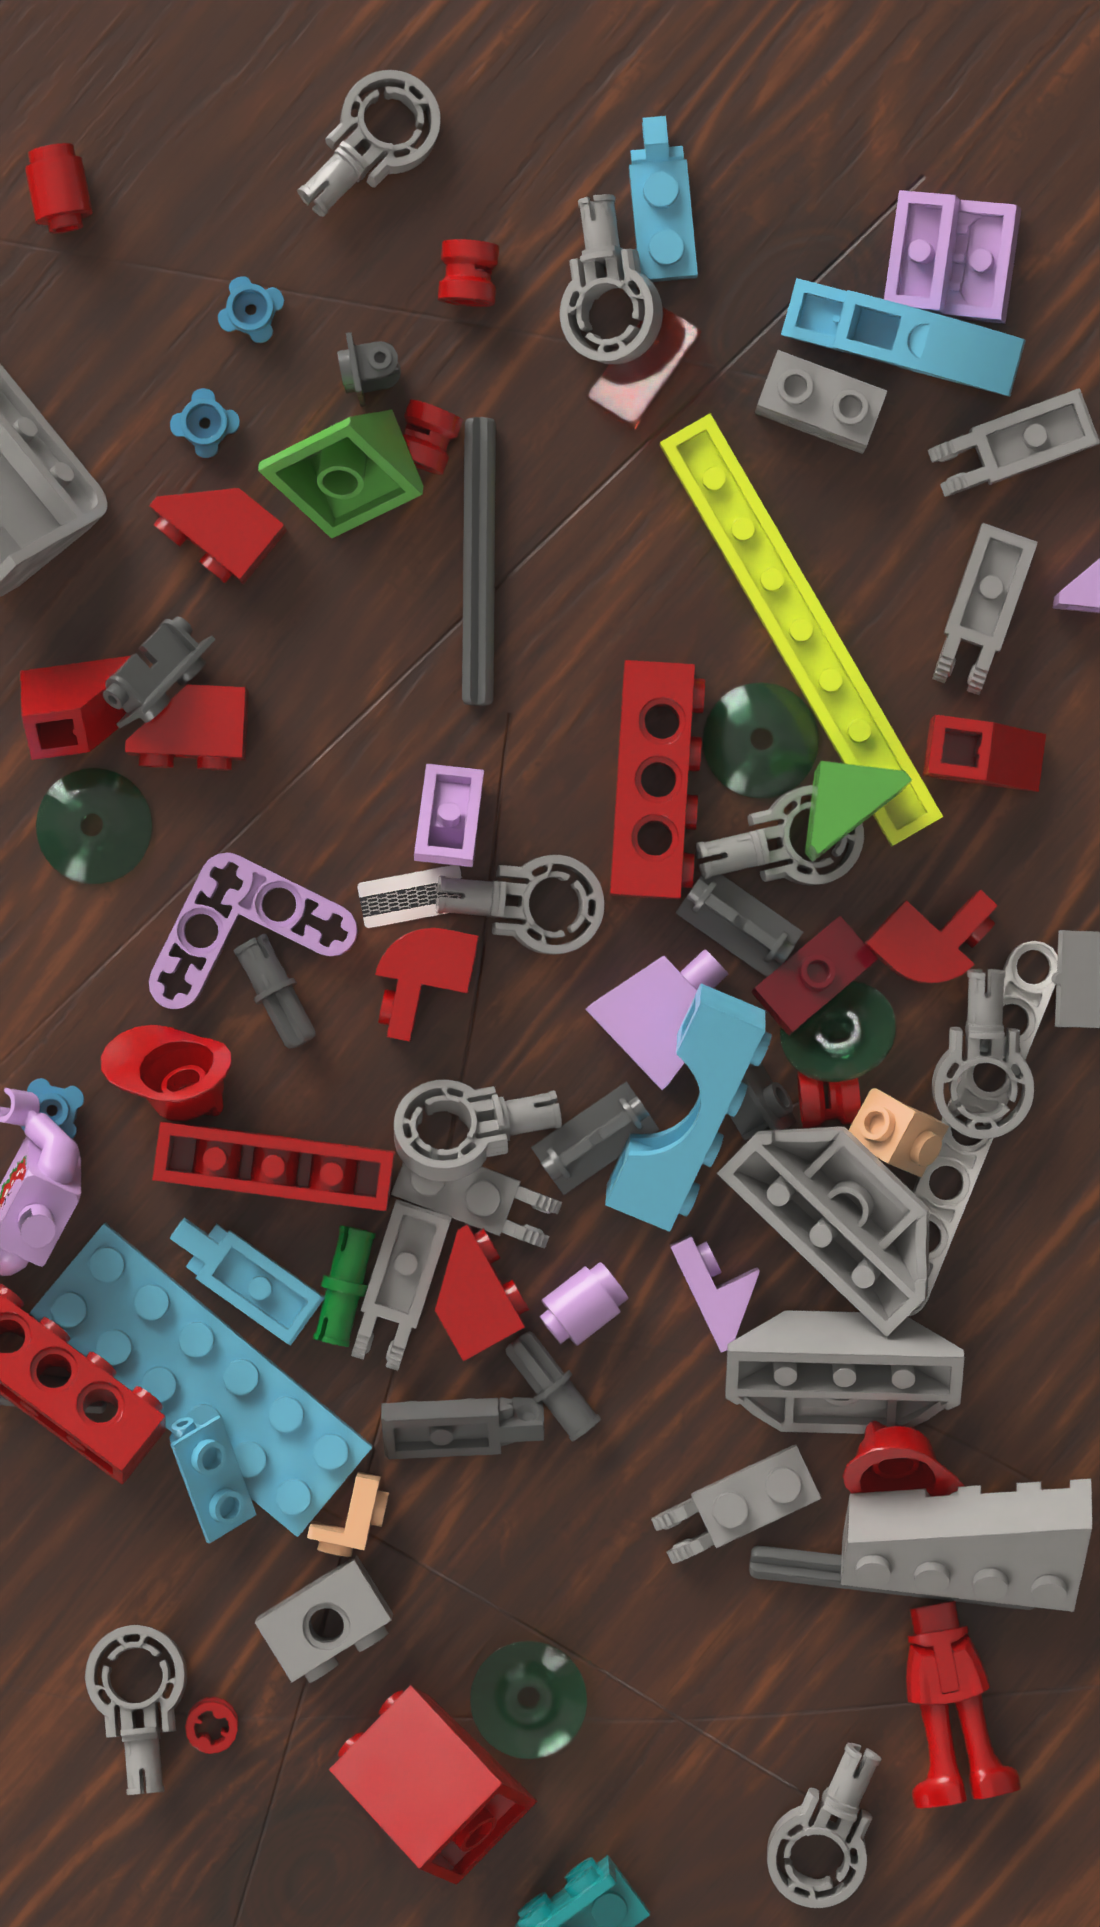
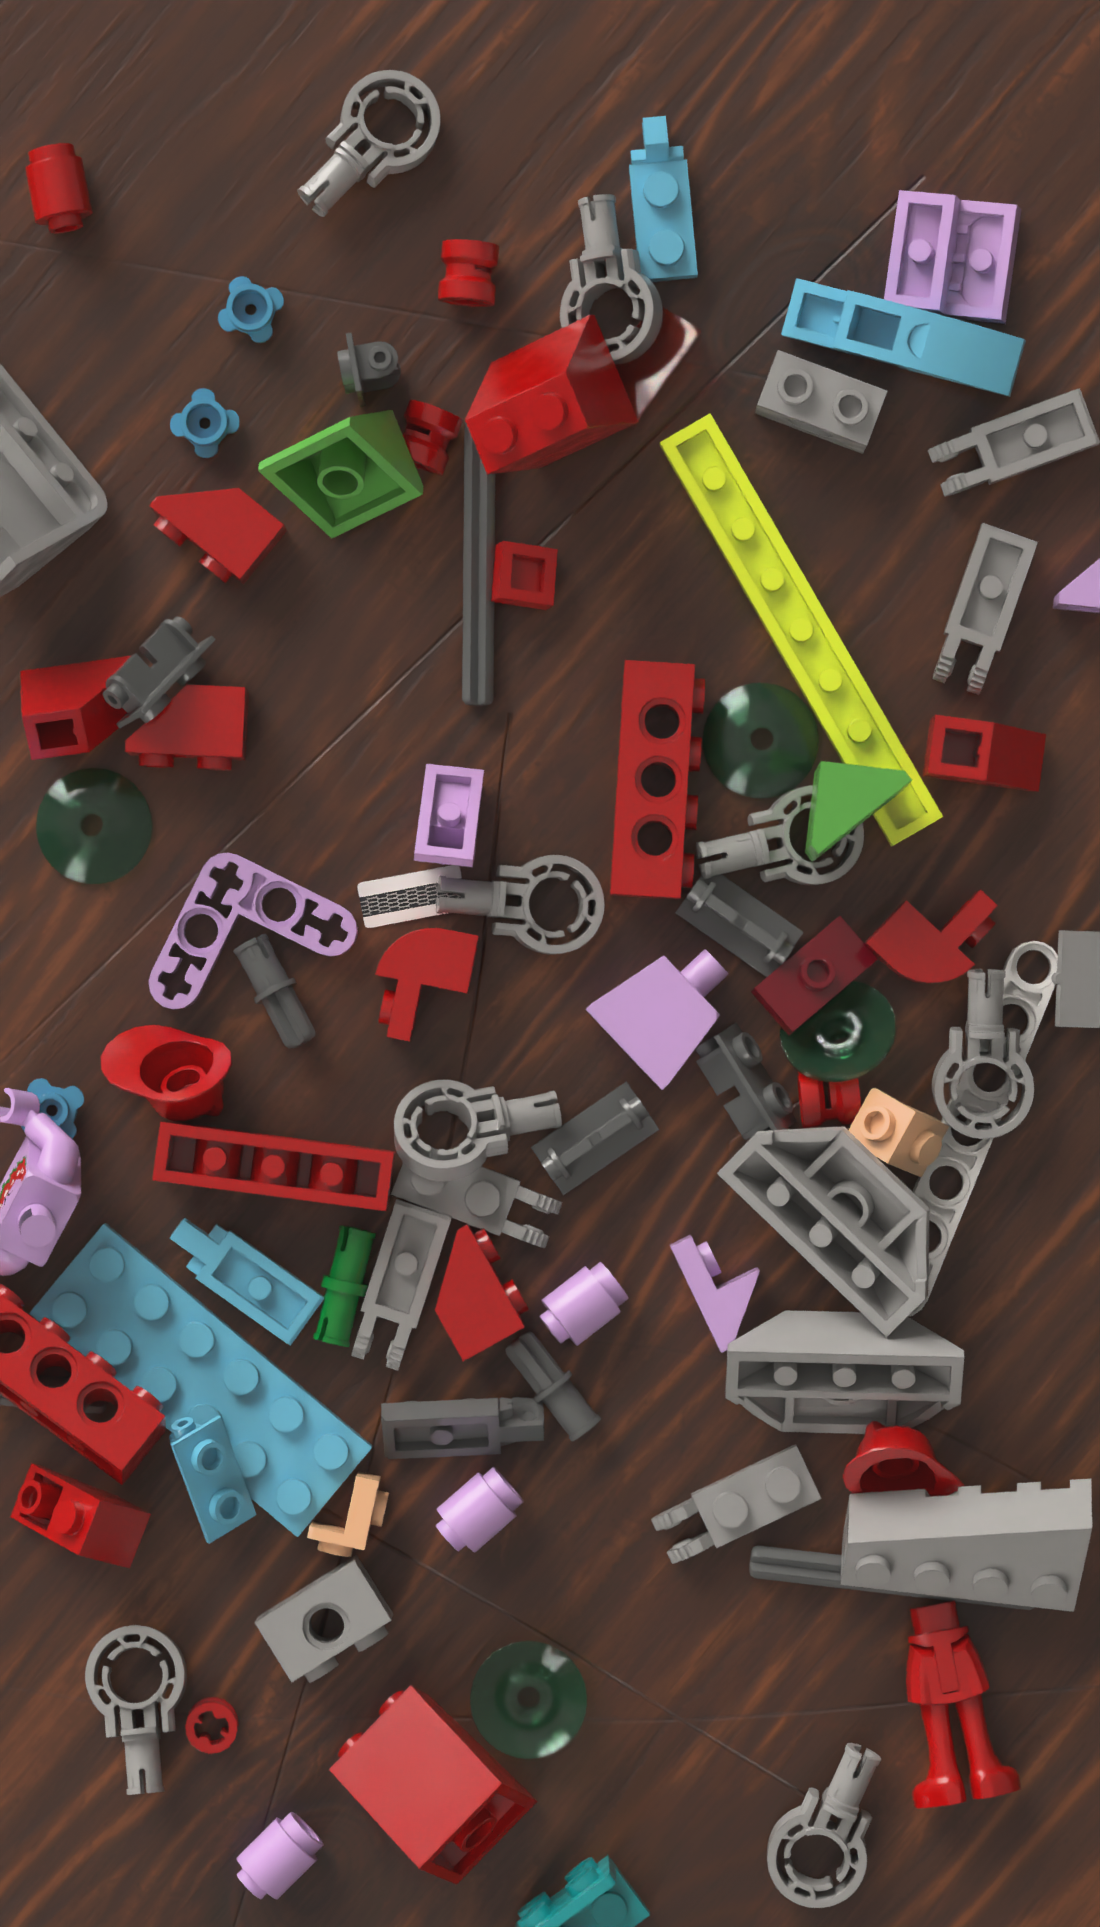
(80, 1516): none -> red slope
(278, 1856): none -> lavender brick
(478, 1510): none -> lavender brick
(524, 575): none -> red plate
(549, 400): none -> red slope
(659, 1168): medium azure arch -> none

